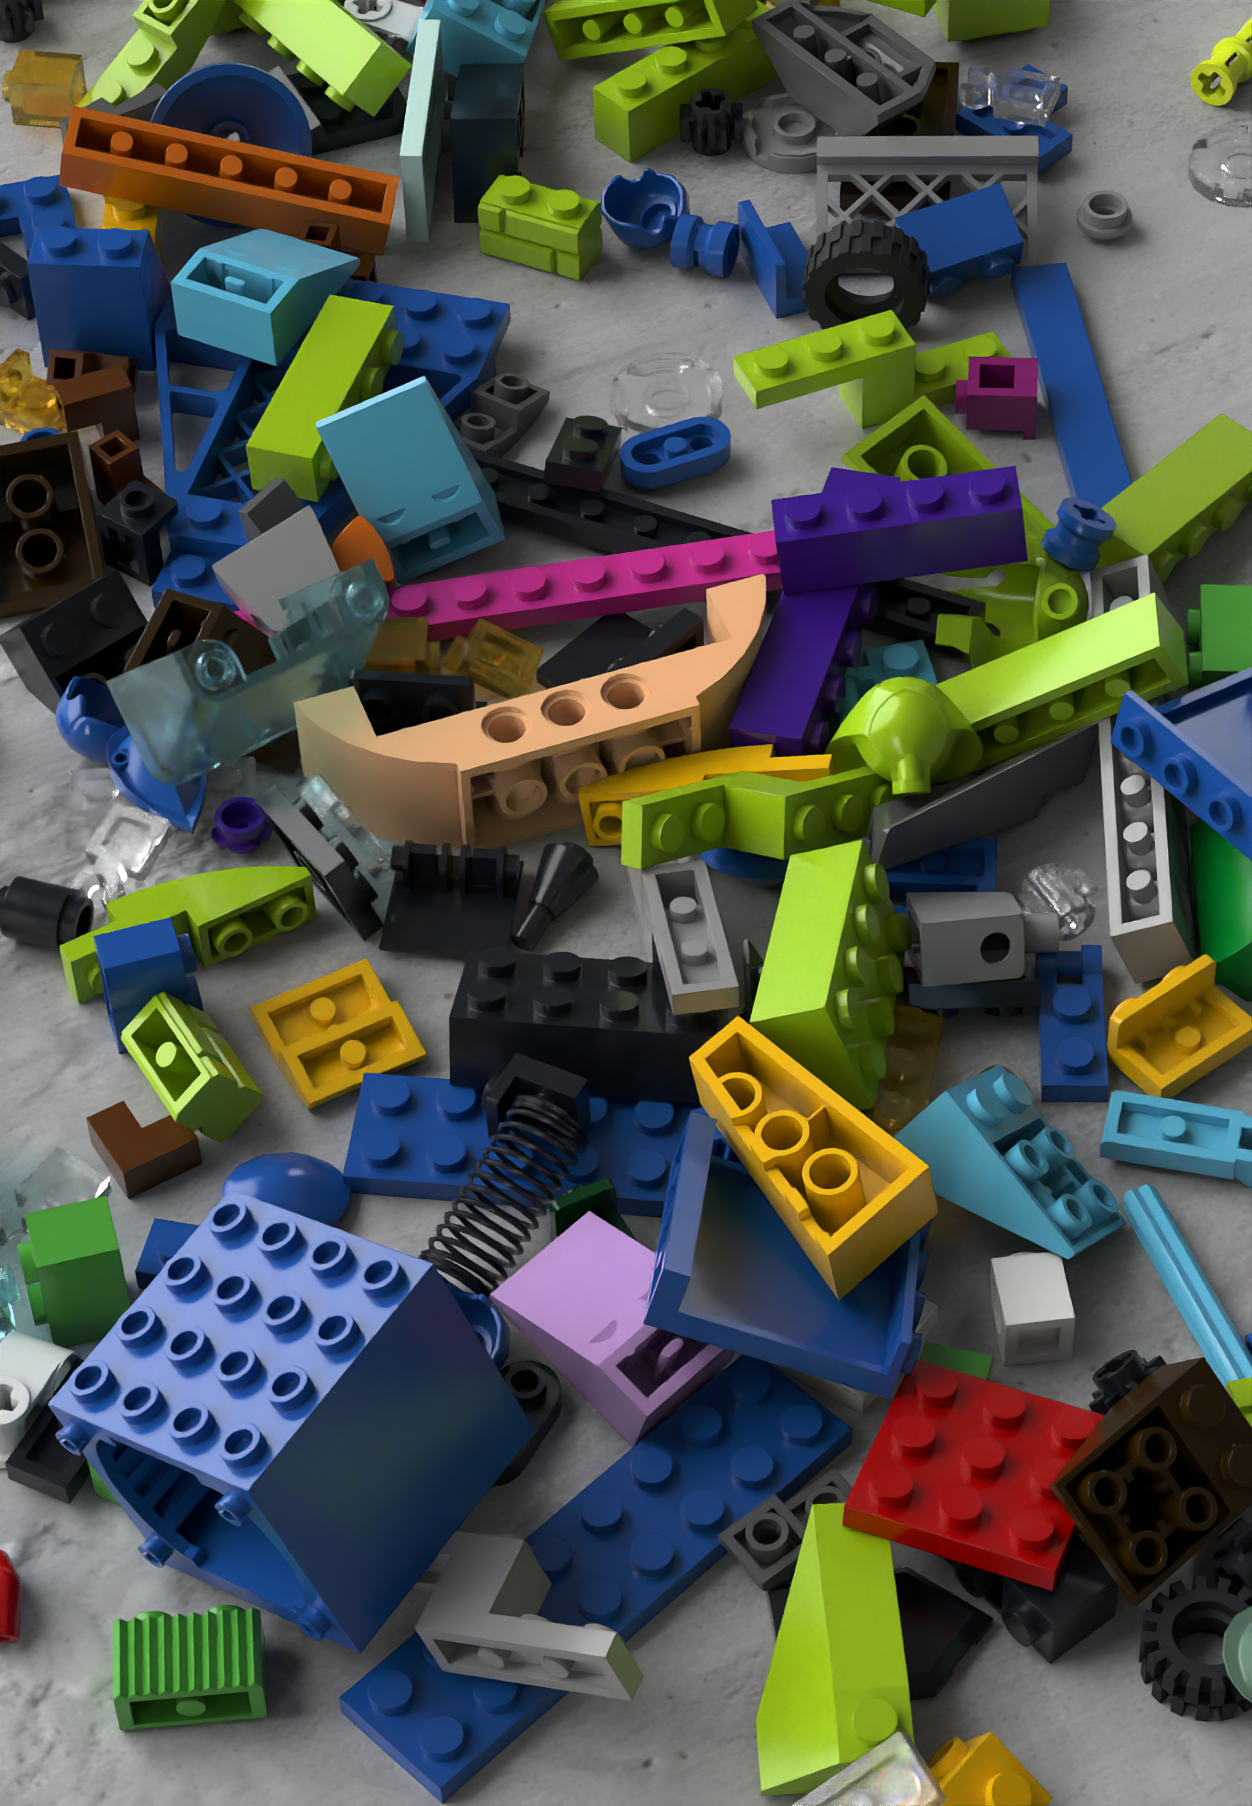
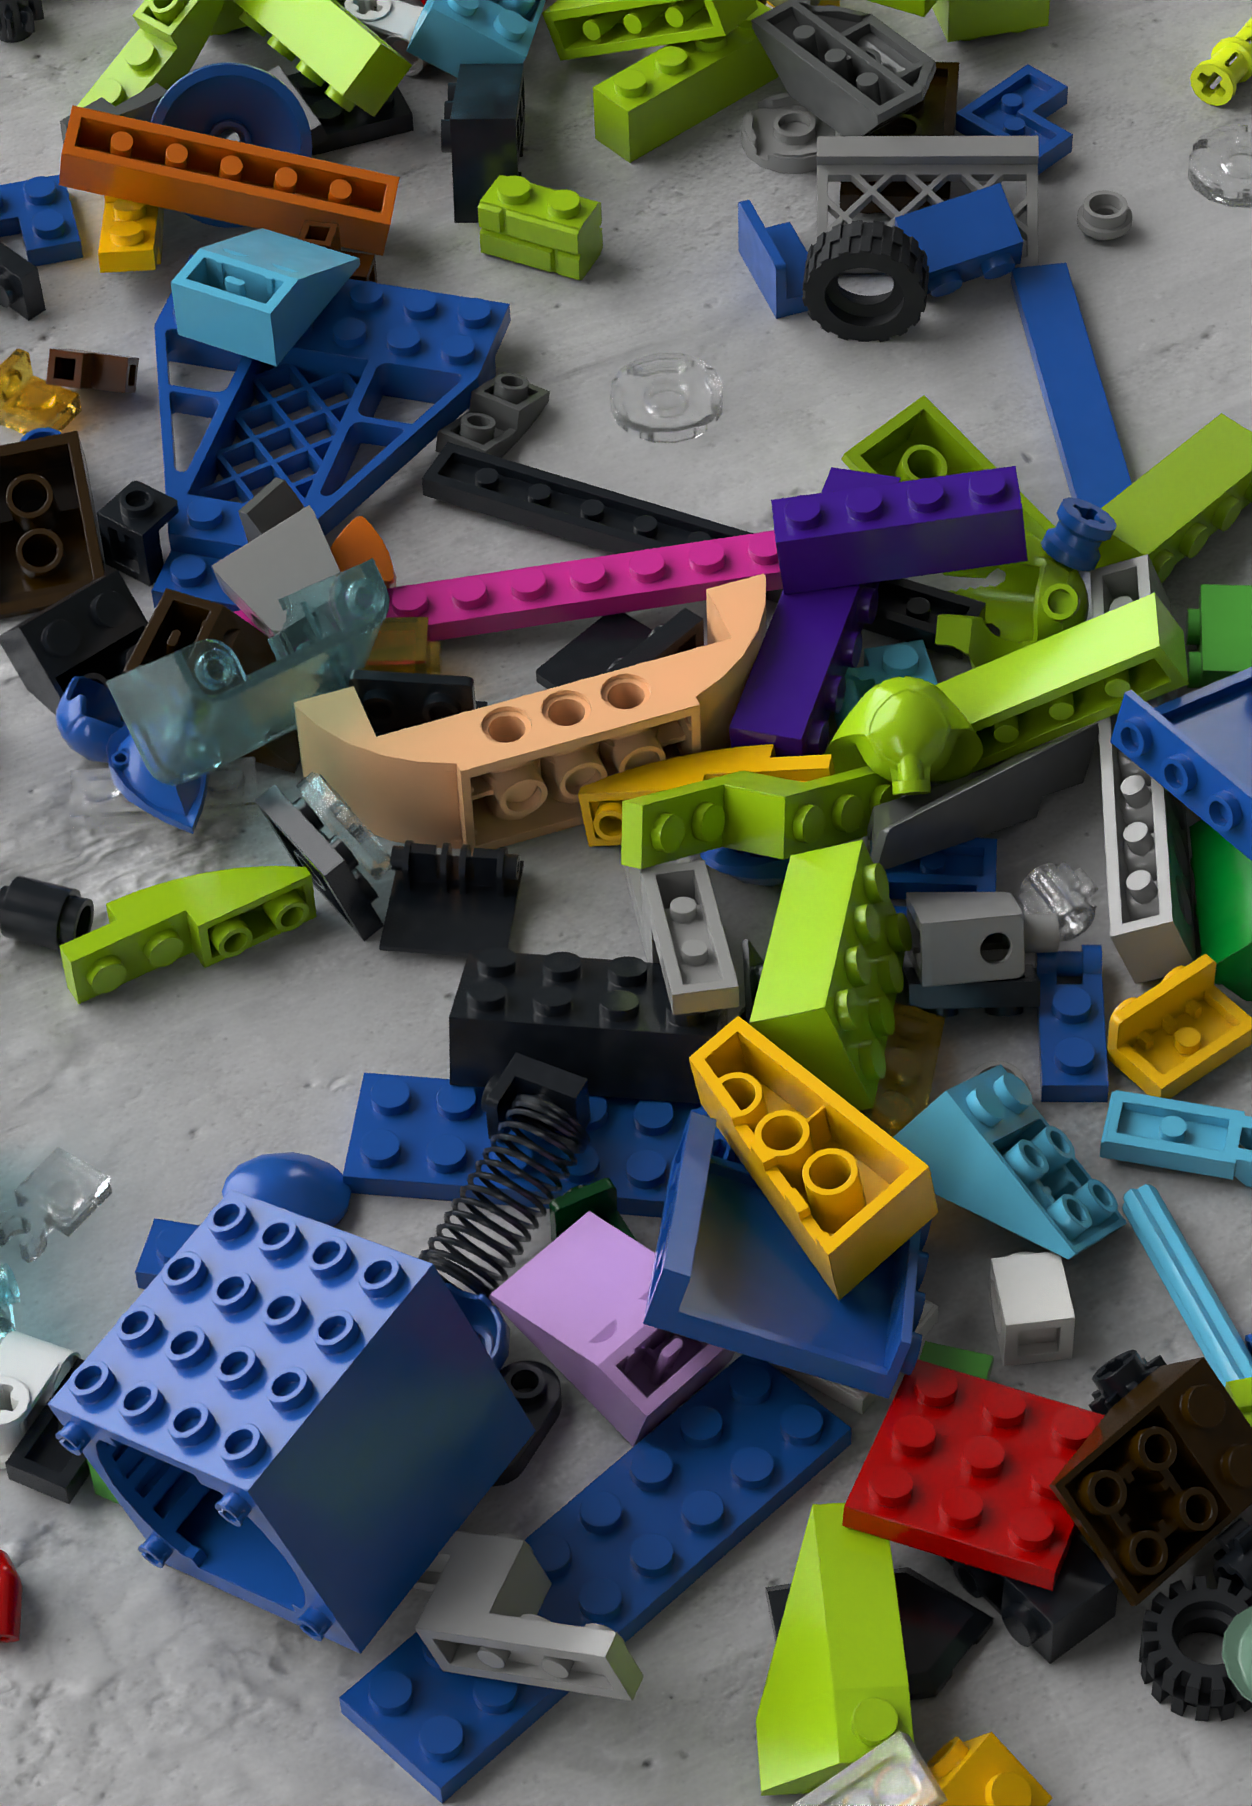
(44, 87): clear yellow brick -> none
(78, 1270): bright green brick -> none
(97, 291): blue slope -> none
(100, 400): reddish brown piece -> none
(115, 465): reddish brown piece -> none
(122, 848): clear plate -> none
(139, 1155): reddish brown piece -> none
(143, 963): blue brick -> none
(189, 1668): bright green brick -> none
(191, 1067): lime brick -> none
(240, 826): dark purple plate -> none
(333, 370): lime brick -> none
(335, 1033): yellow slope -> none
(413, 478): medium azure slope -> none
(422, 131): light aqua piece -> none
(494, 659): clear yellow bracket -> none
(561, 879): black cone -> none
(583, 453): black plate -> none
(645, 208): blue hair -> none
(675, 453): blue plate -> none
(705, 245): blue wheel -> none
(711, 122): black gear -> none
(772, 1534): dark grey slope -> none
(868, 360): lime bracket -> none
(999, 394): magenta brick -> none
(1016, 97): clear plate -> none

